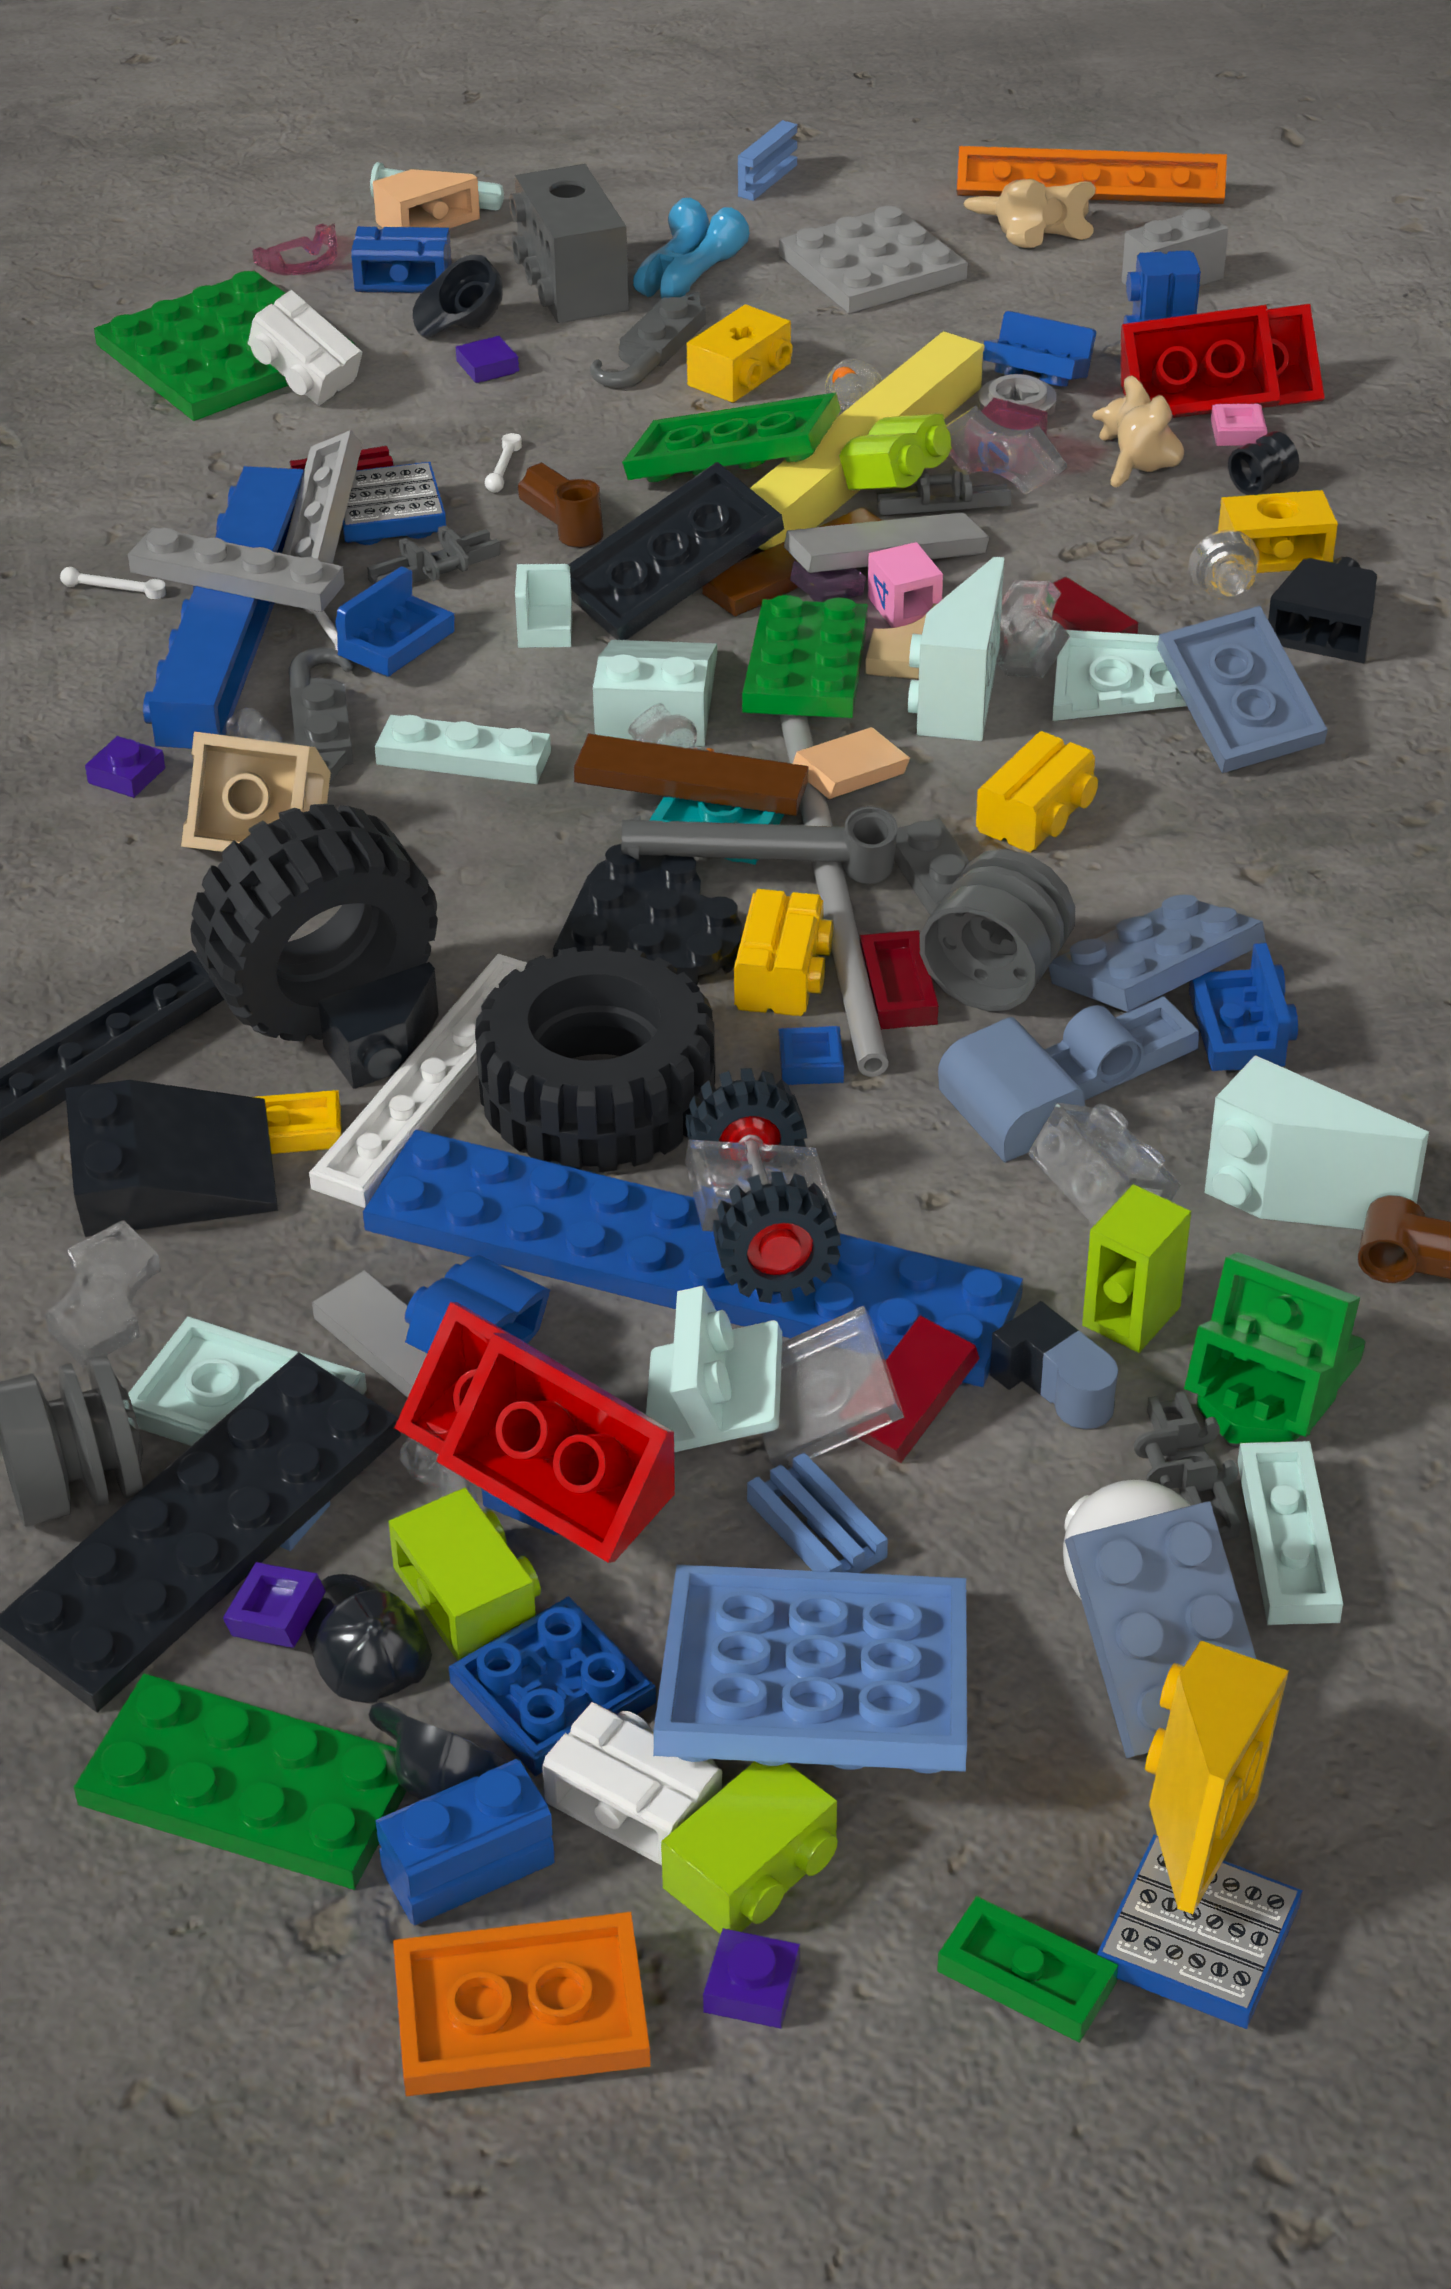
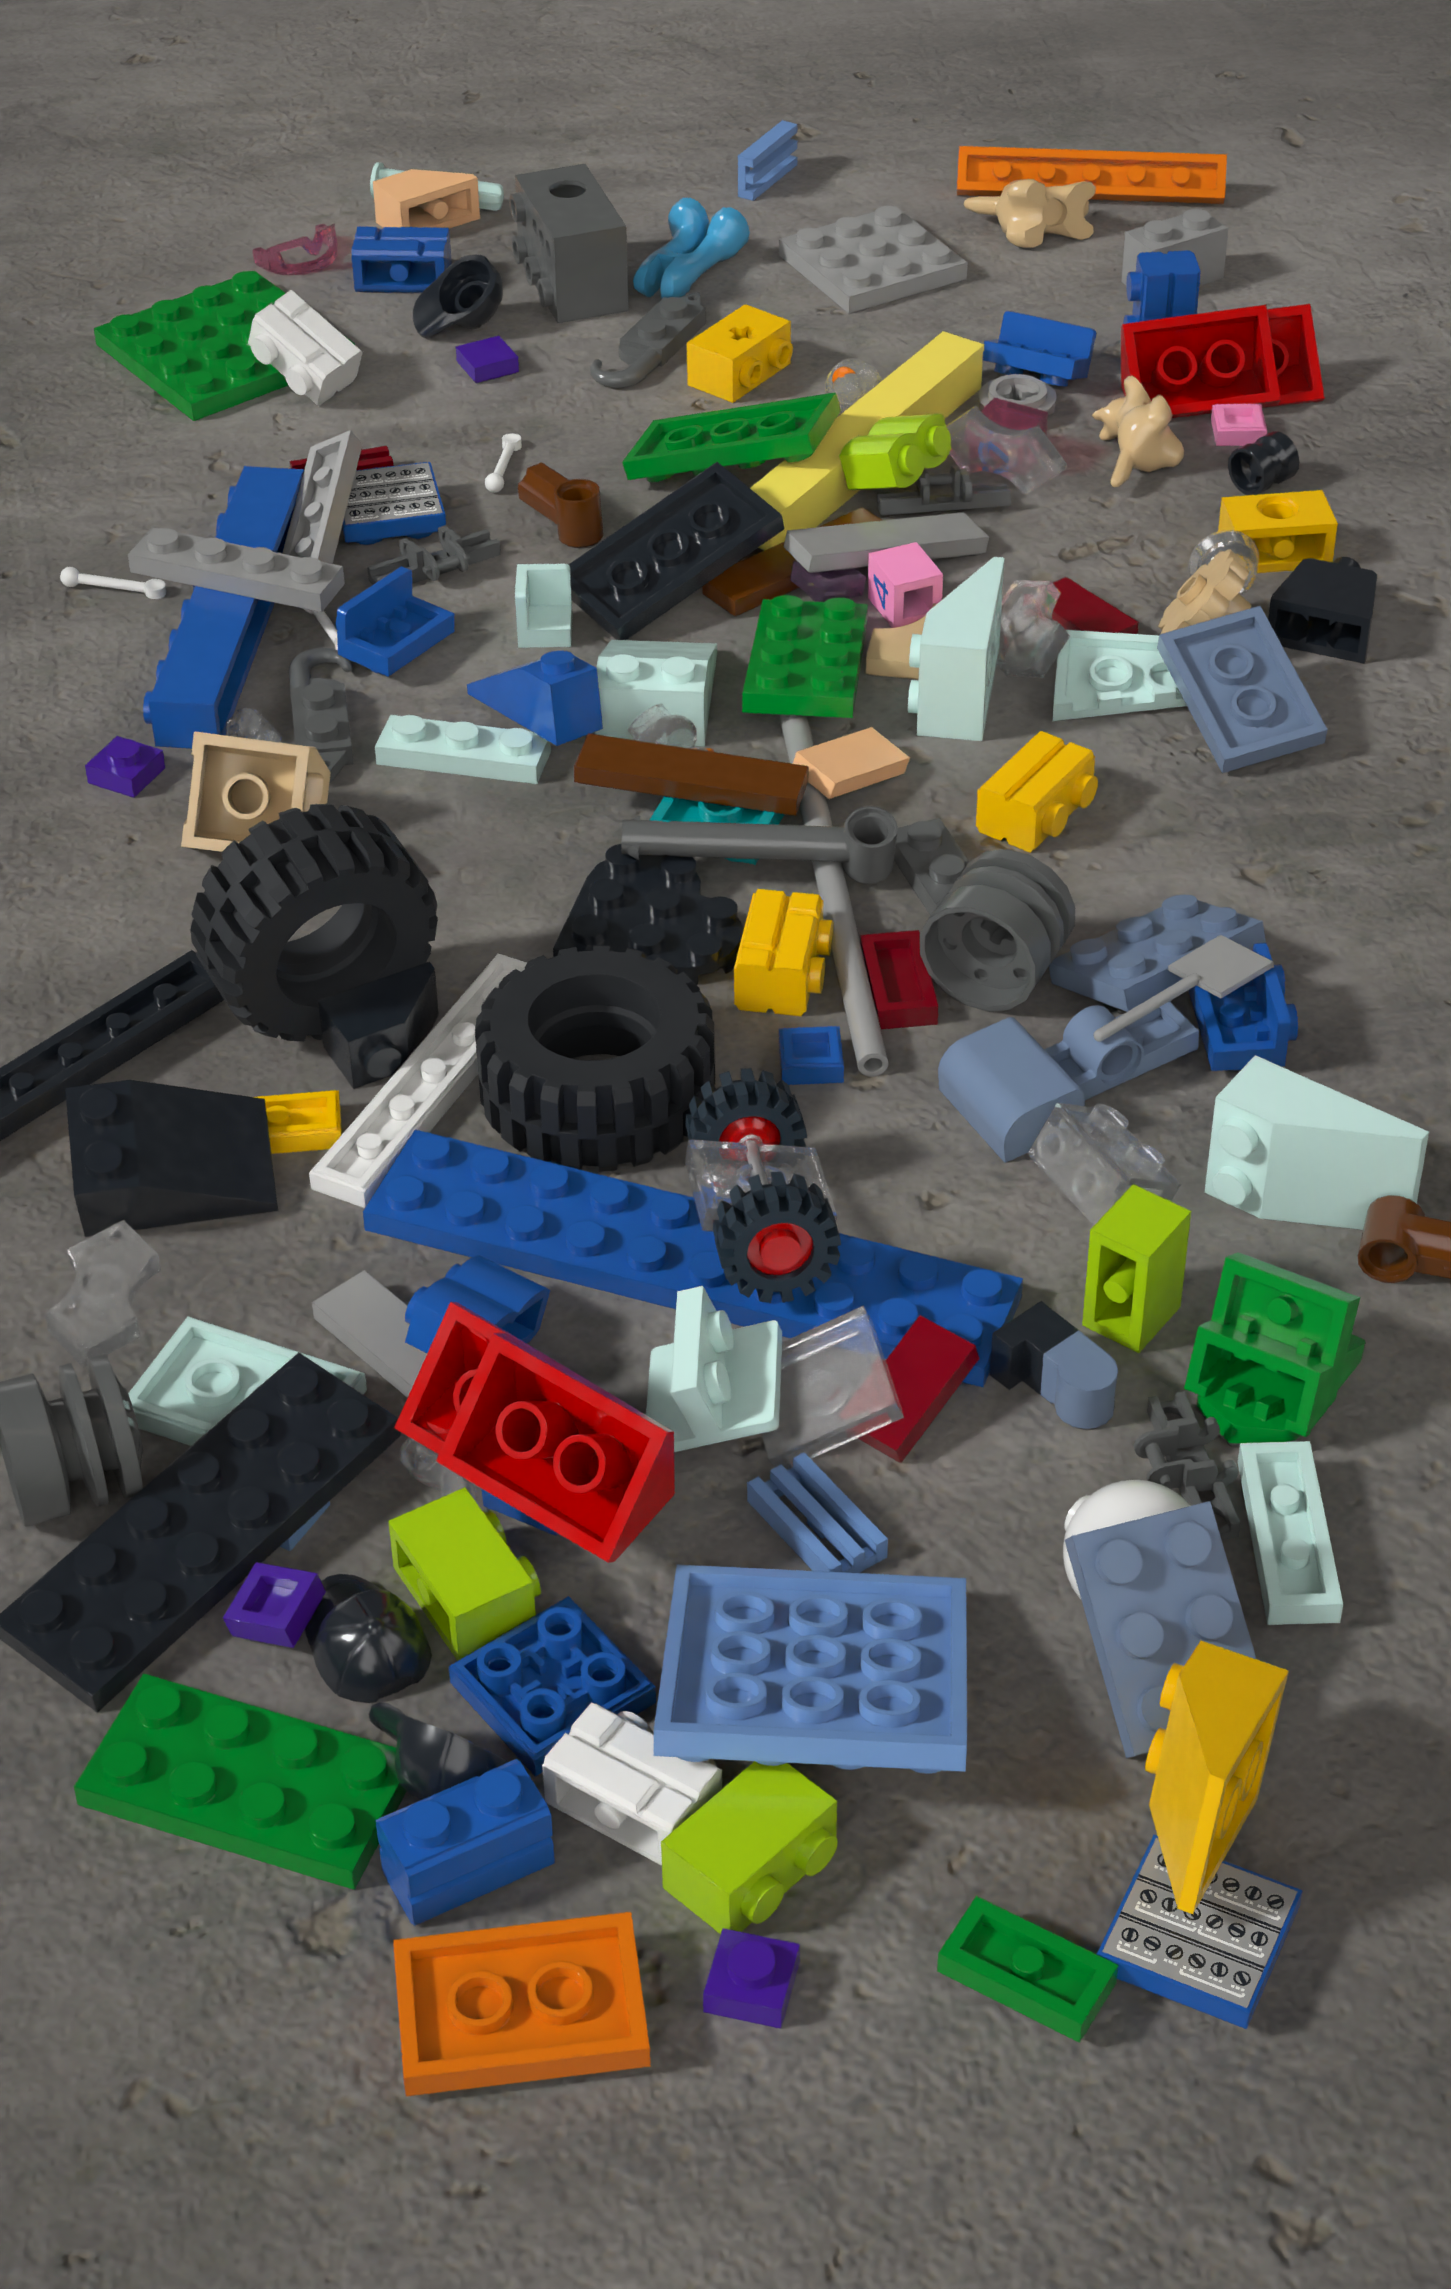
(547, 696): none -> blue slope
(1208, 593): none -> tan plant
(1215, 967): none -> light grey piece

